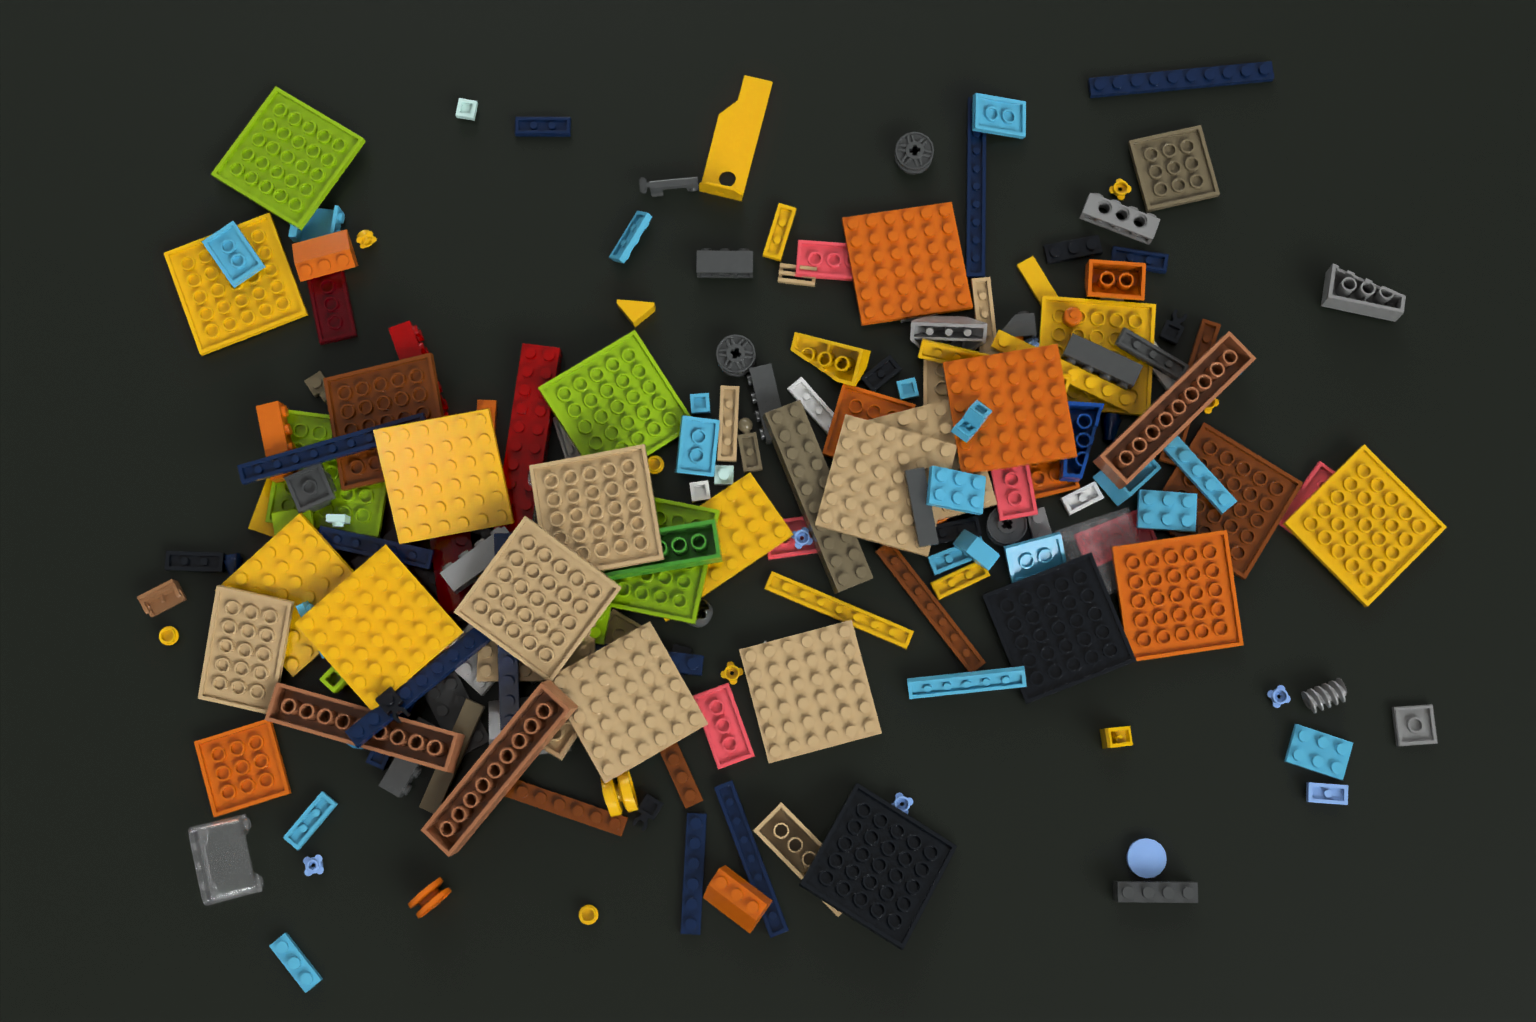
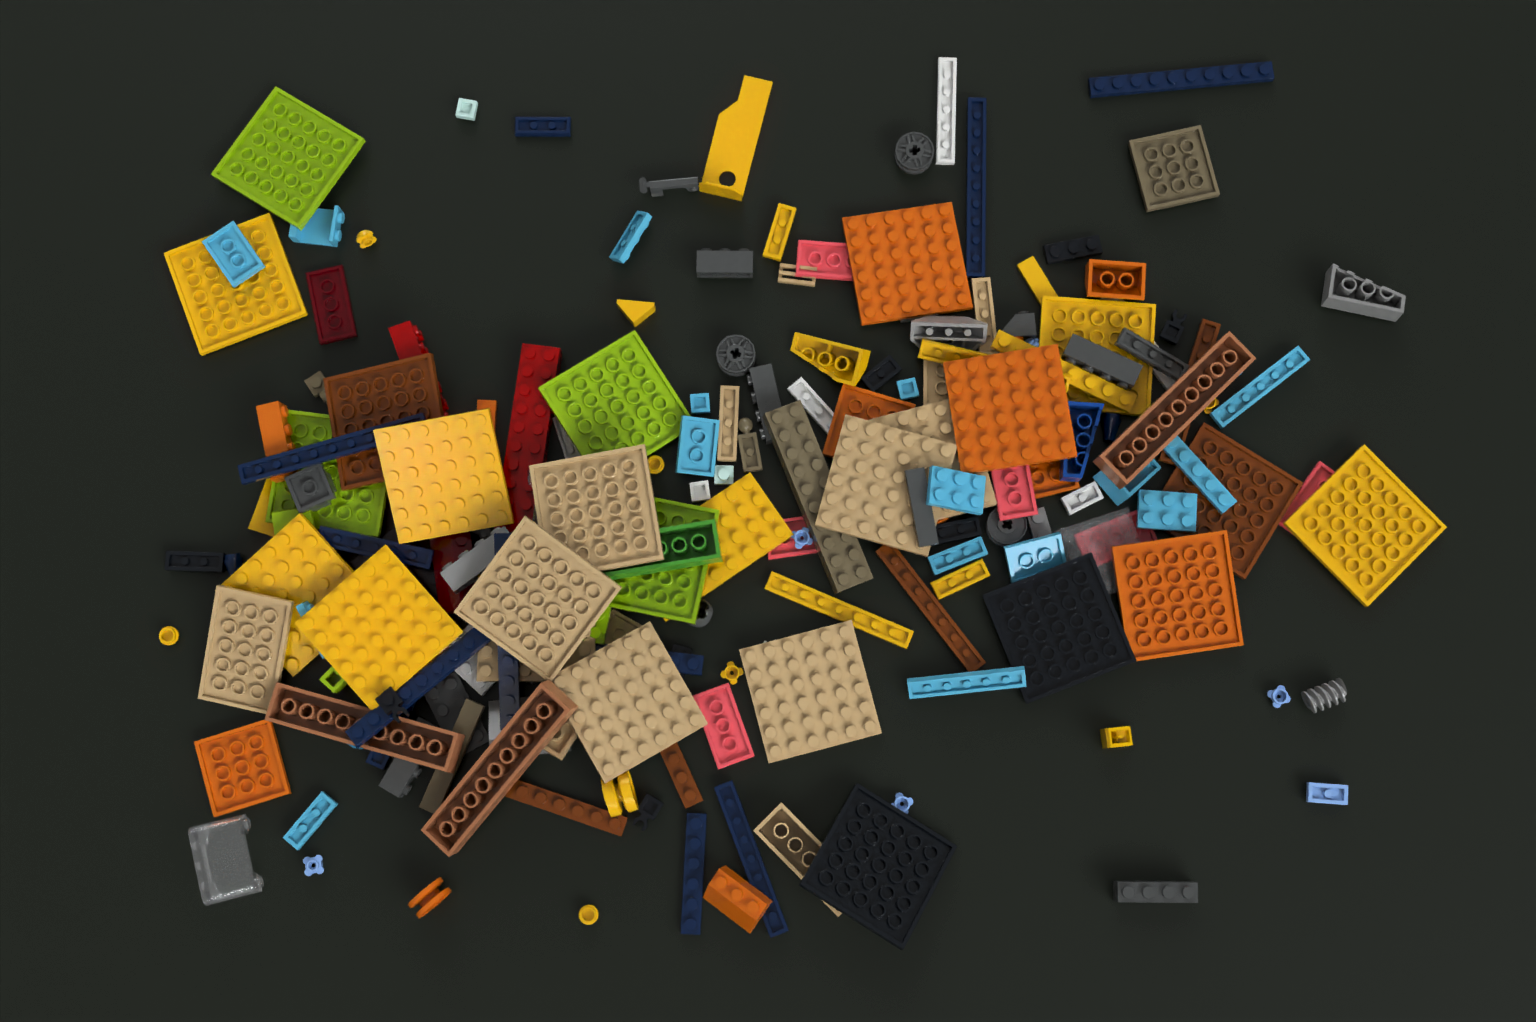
(162, 597): medium nougat hinge -> none
(296, 962): medium azure plate -> none
(324, 255): orange slope -> none
(338, 520): light aqua plate -> none
(946, 111): none -> white tile
(971, 421): medium azure slope -> none
(977, 549): medium azure slope -> none
(999, 116): medium azure plate -> none
(1072, 317): orange piece -> none
(1110, 221): light grey brick -> none
(1120, 183): yellow plate -> none
(1146, 858): light blue tile -> none
(1154, 261): dark blue tile -> none
(1259, 387): none -> medium azure plate
(1318, 752): medium azure plate -> none
(1414, 725): light grey tile -> none

